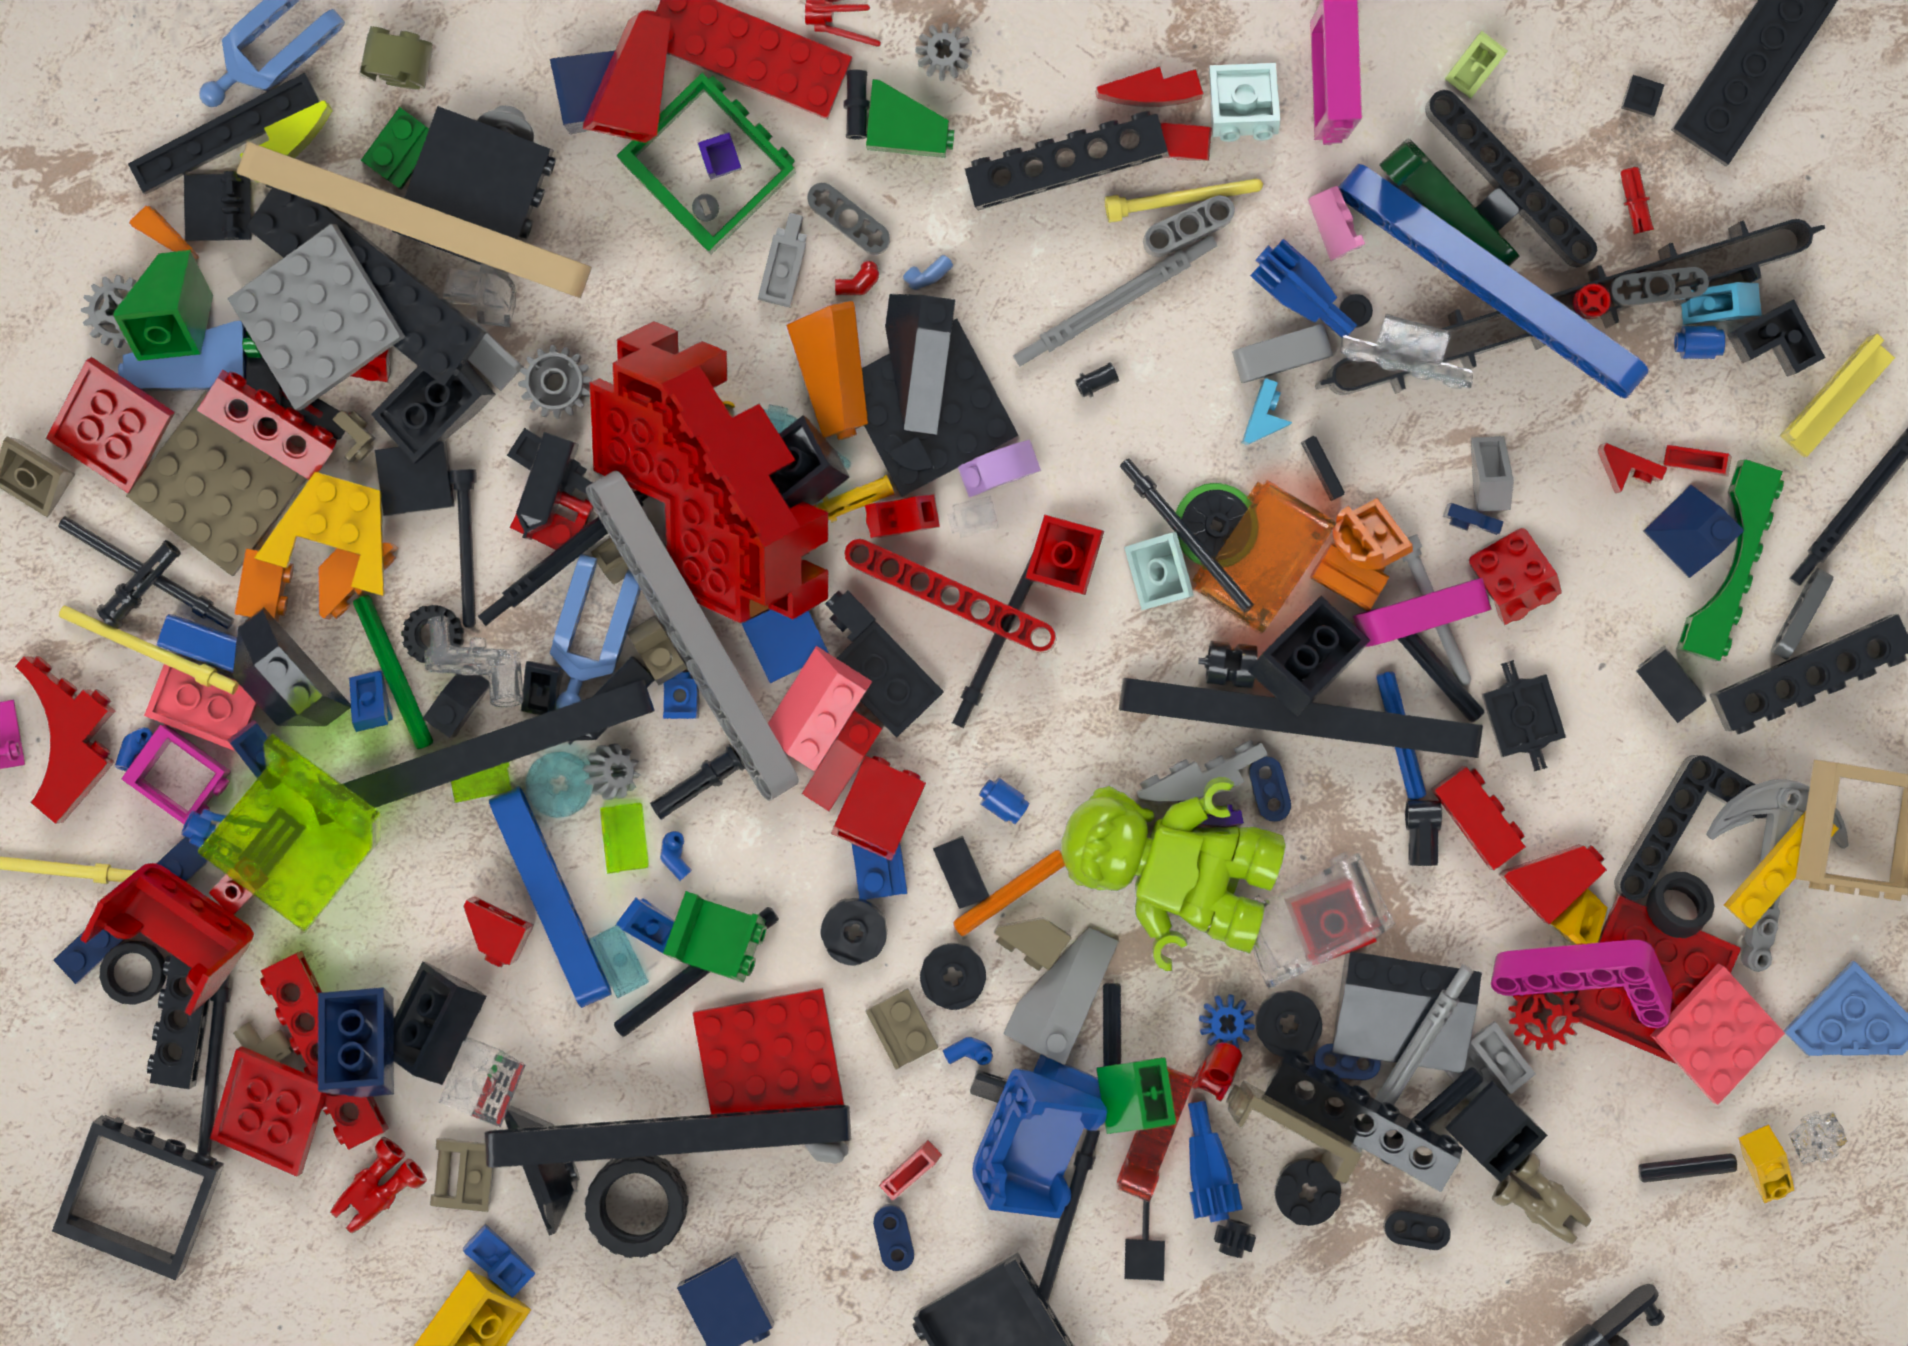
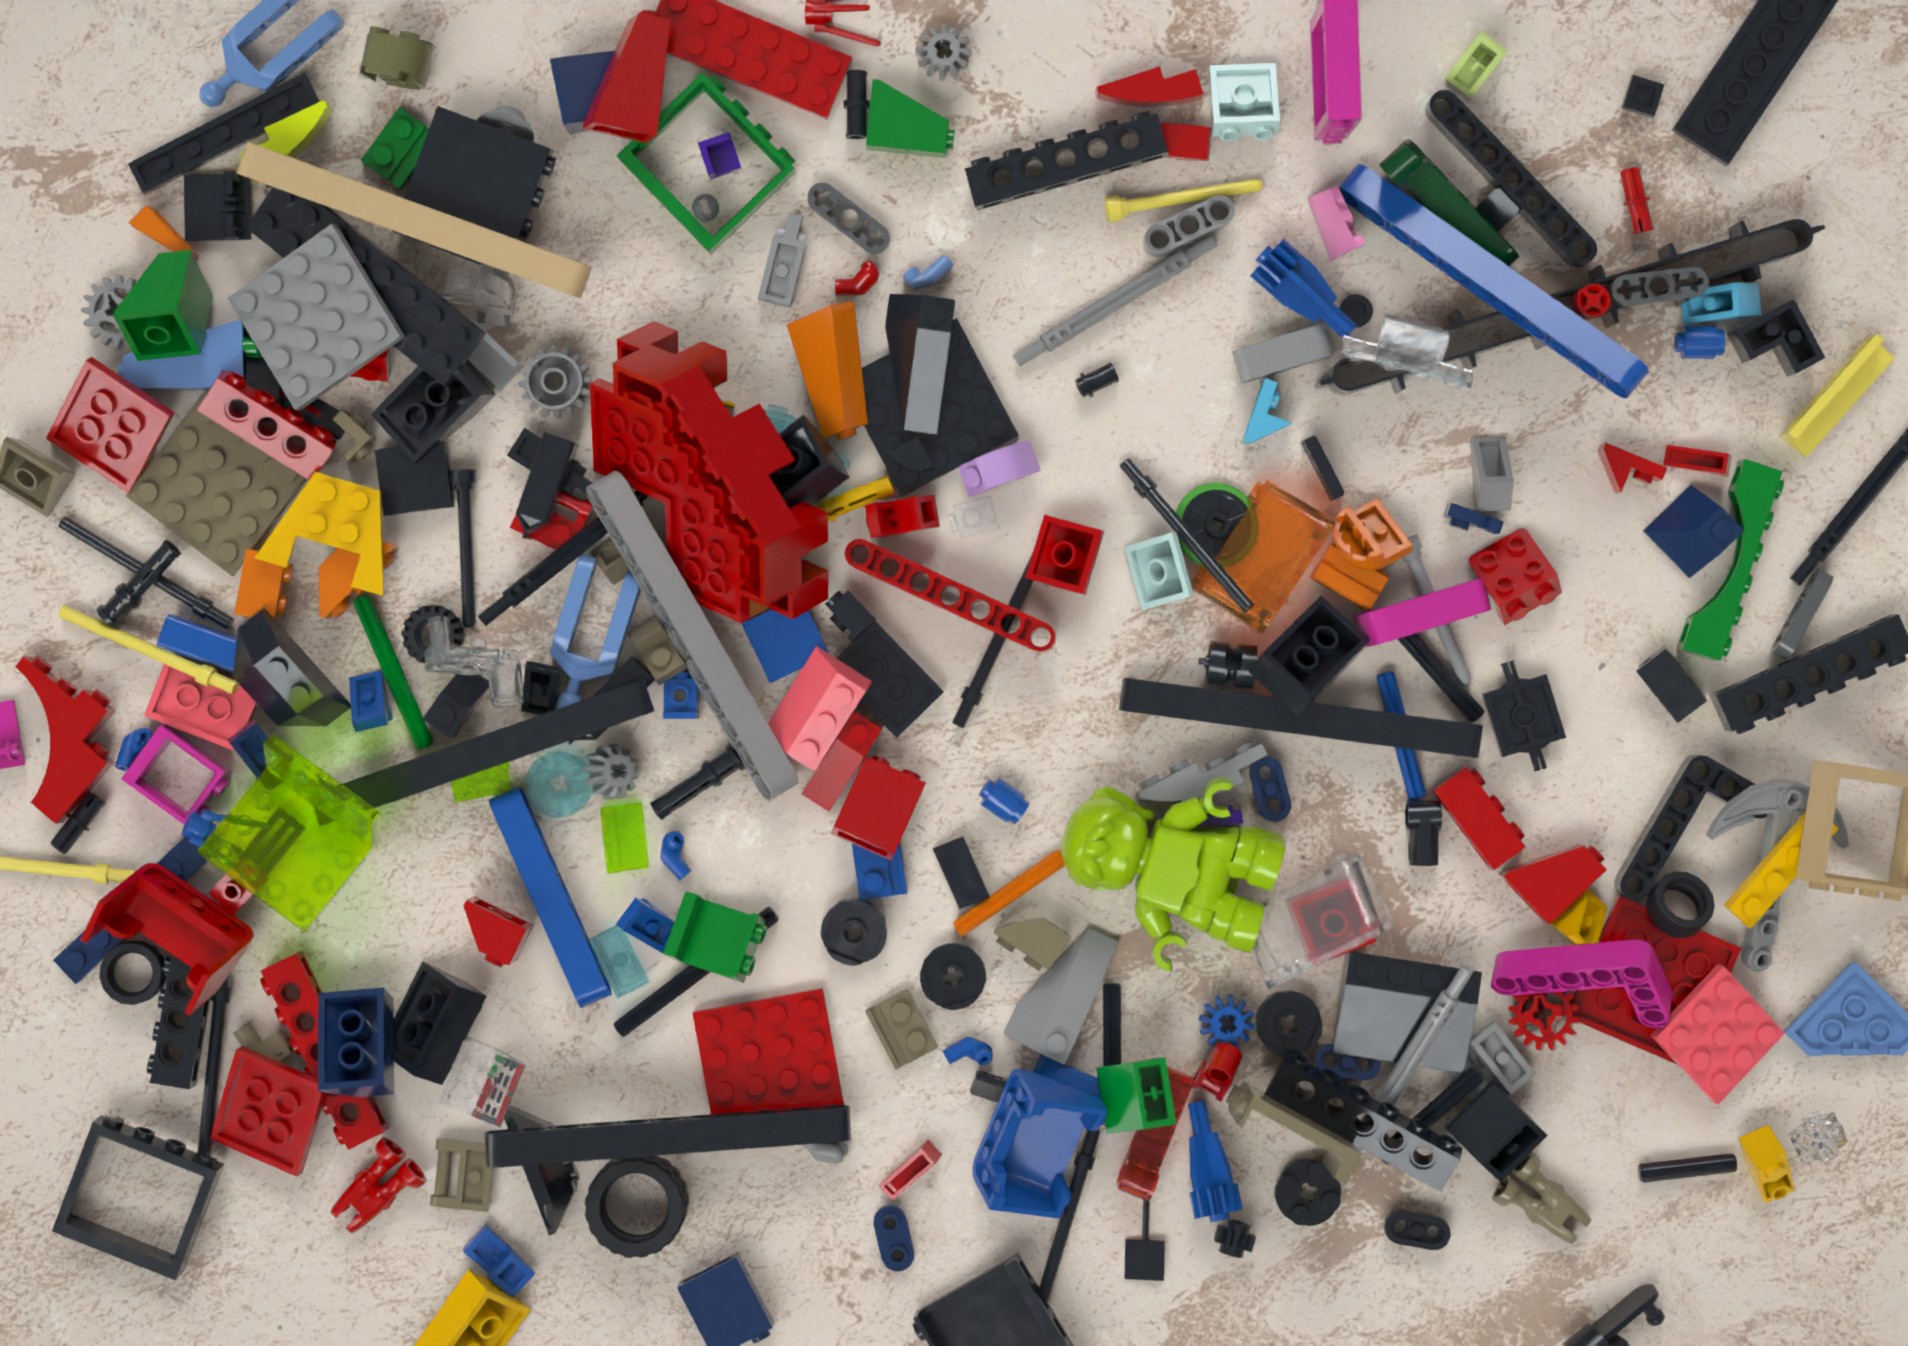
(77, 822): none -> black axle

